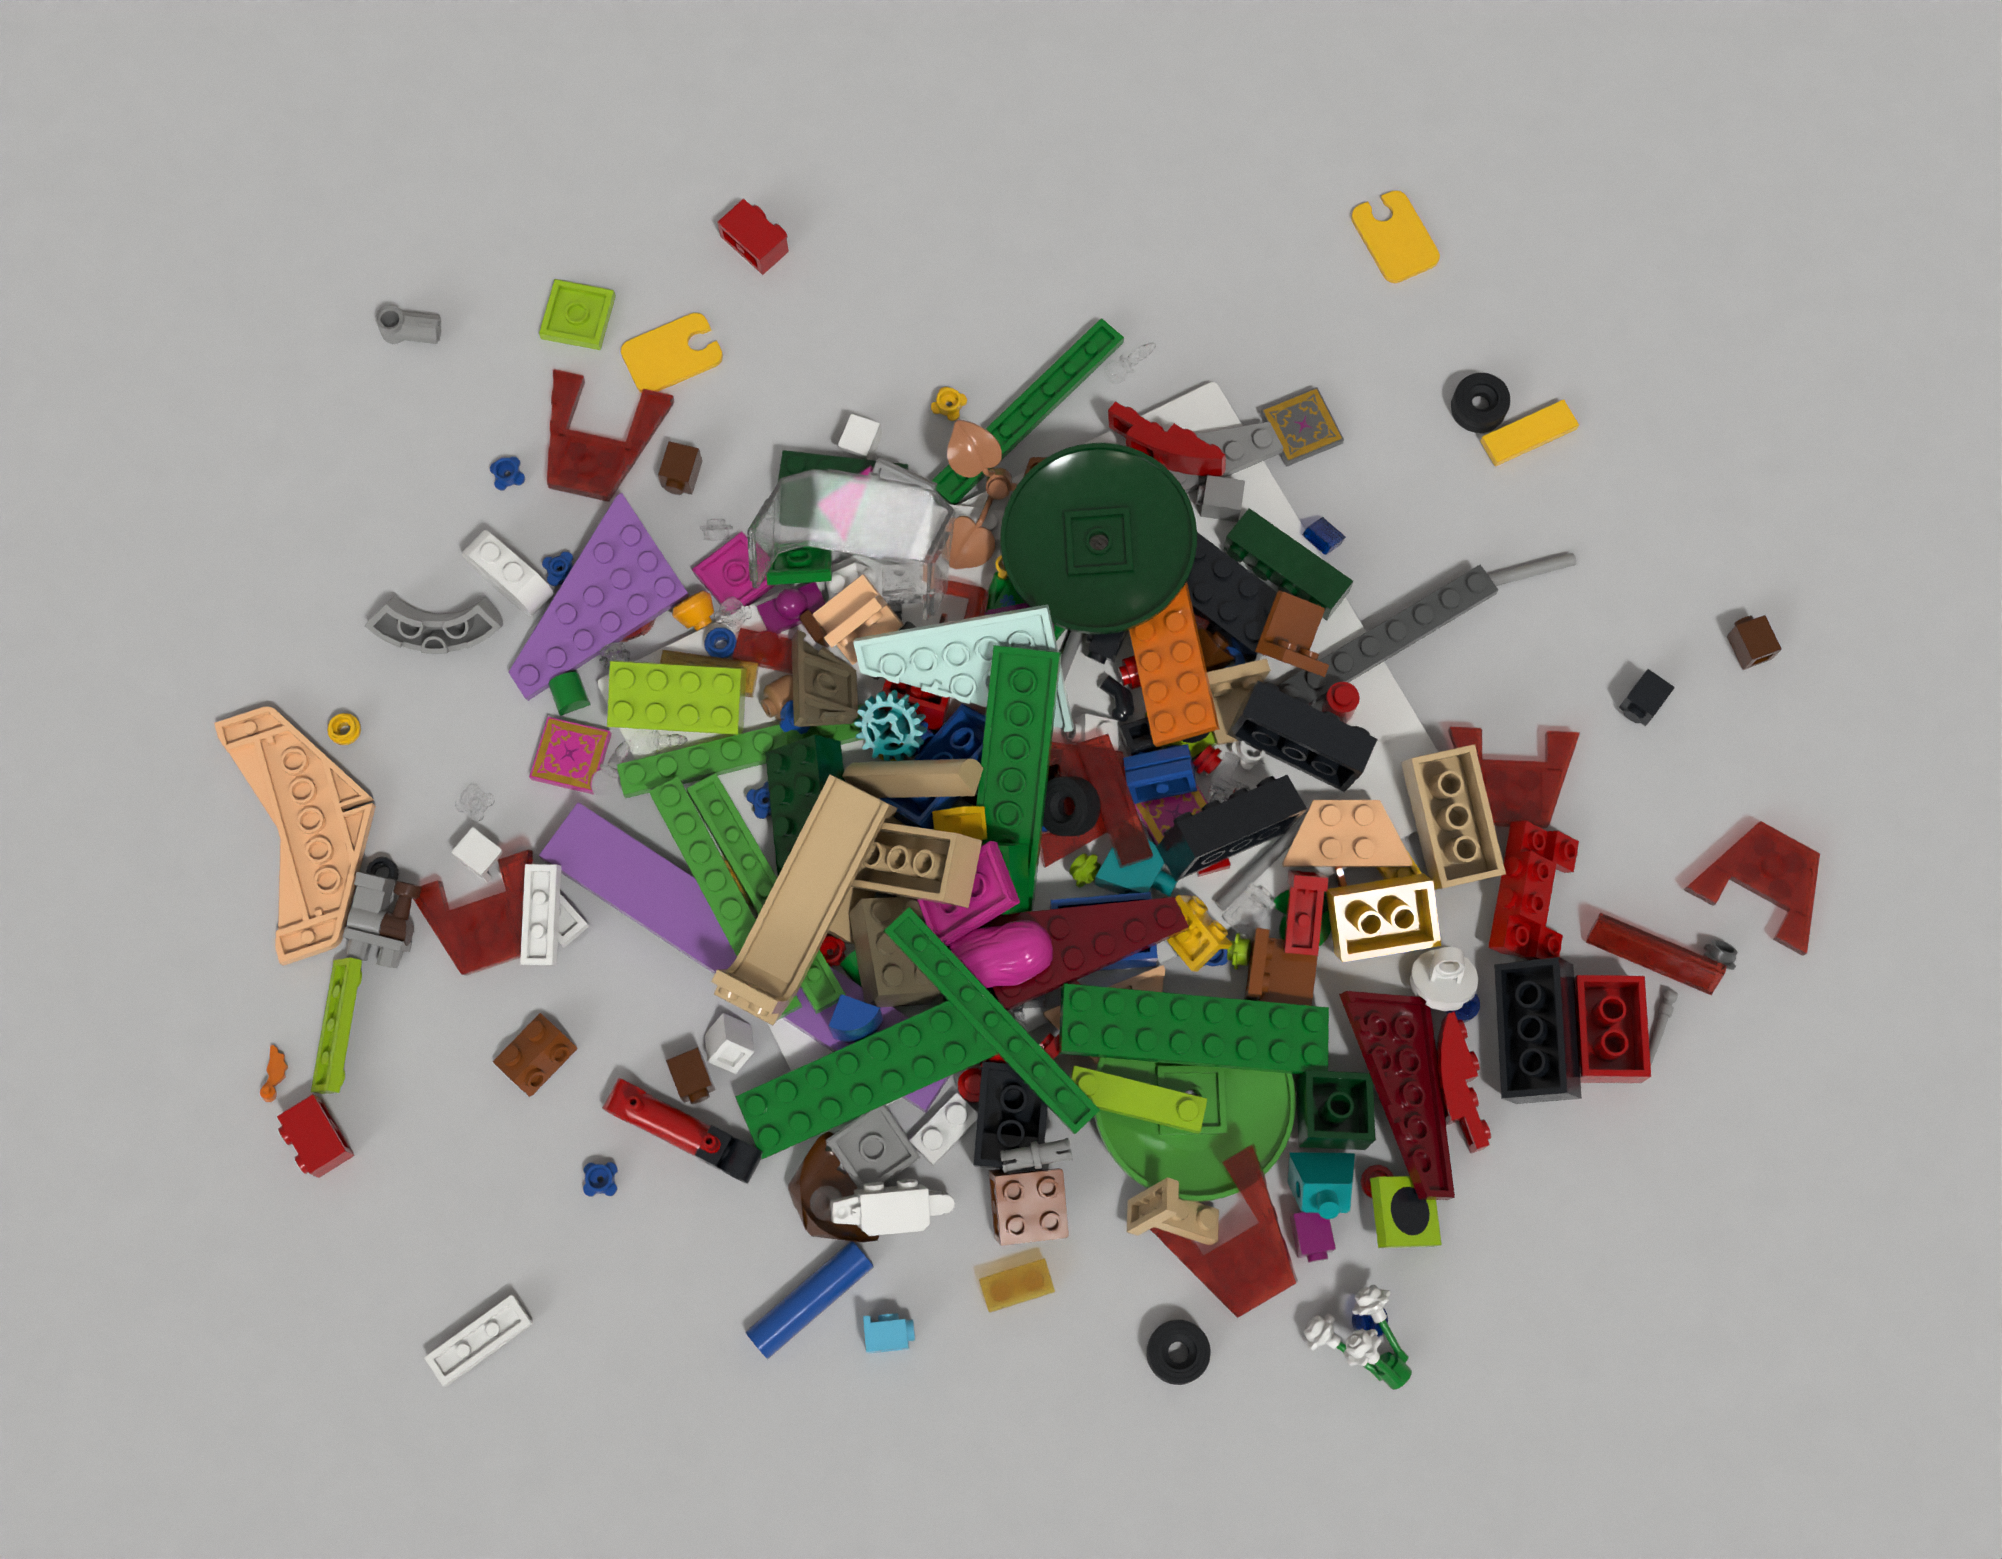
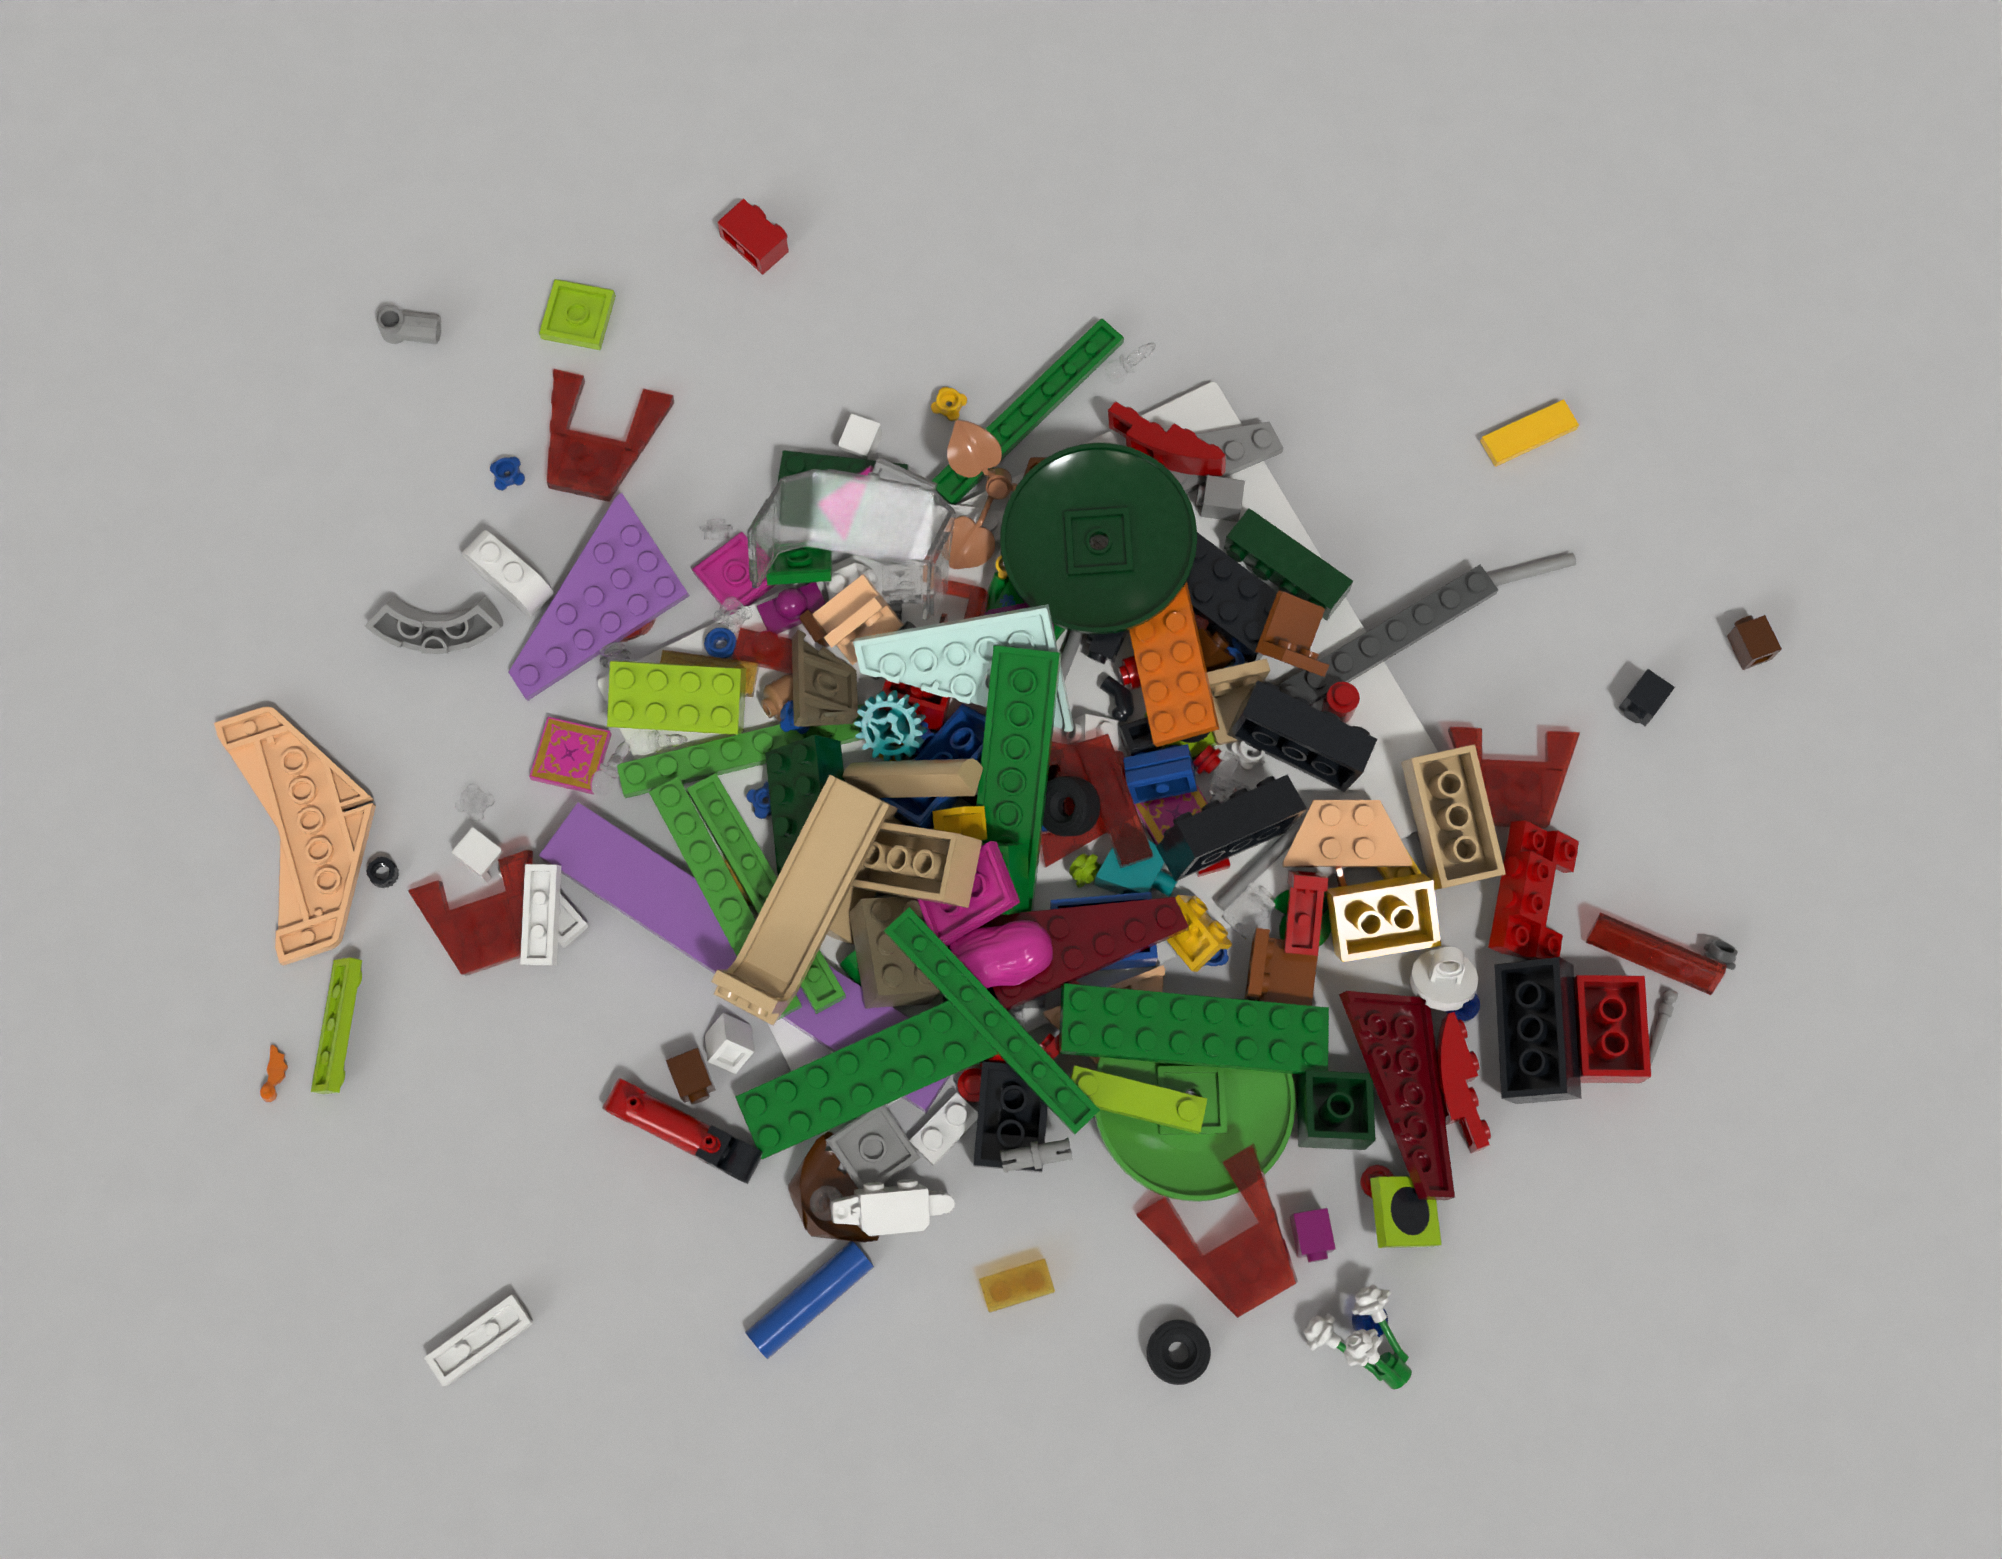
(314, 1137): red brick -> none
(338, 723): yellow plate -> none
(372, 924): light grey hips -> none
(535, 1055): dark orange bracket -> none
(551, 564): blue plate -> none
(568, 692): green brick -> none
(593, 1172): blue plate -> none
(665, 358): yellow piece -> none
(680, 468): reddish brown brick -> none
(694, 610): light orange cone -> none
(838, 948): red plate -> none
(854, 1020): blue brick -> none
(888, 1333): medium azure brick -> none
(1028, 1206): bracket -> none
(1164, 1210): tan bracket -> none
(1239, 951): lime plate -> none
(1303, 426): tile -> none
(1321, 1182): teal torso -> none
(1324, 536): clear blue tile -> none
(1399, 244): yellow piece -> none
(1477, 419): black tyre -> none
(1773, 869): clear red wing -> none

